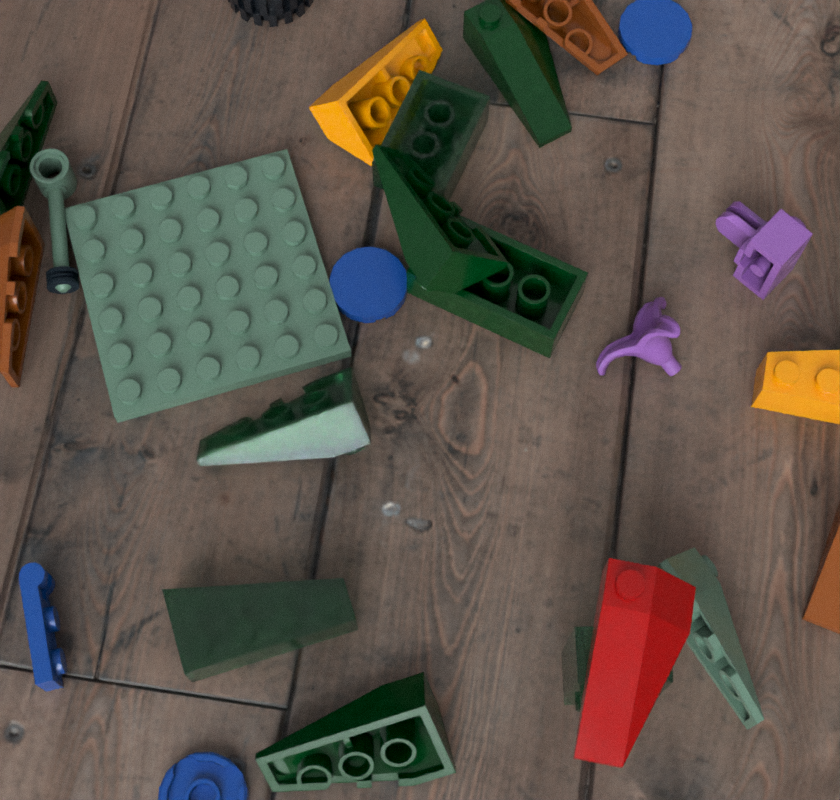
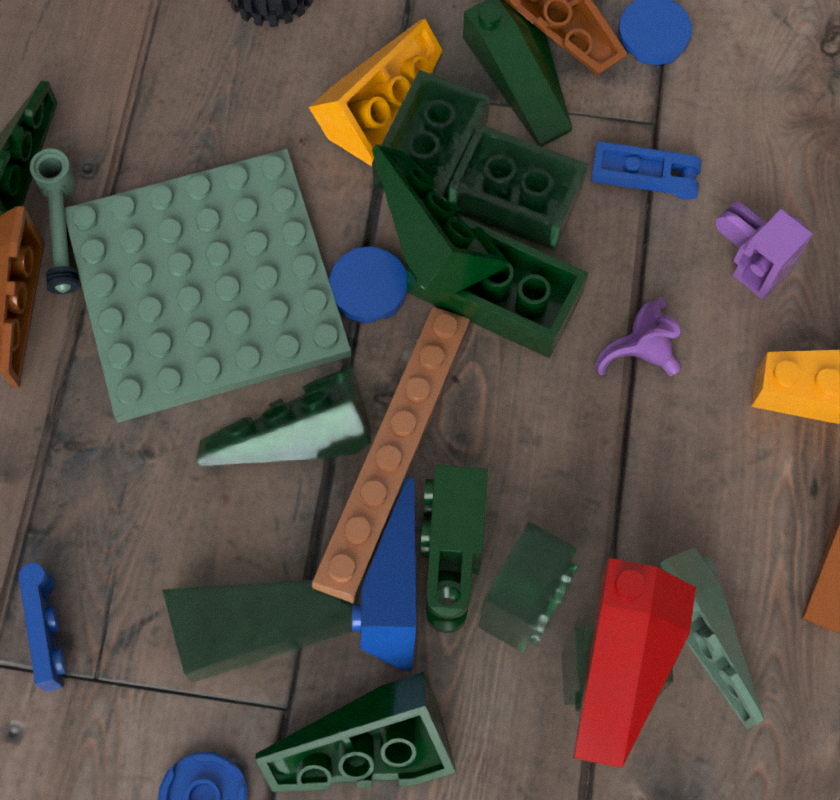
(389, 589): none -> blue wedge
(390, 457): none -> nougat plate
(452, 541): none -> dark green brick
(517, 186): none -> clear green brick
(529, 588): none -> clear green brick
(646, 169): none -> blue plate

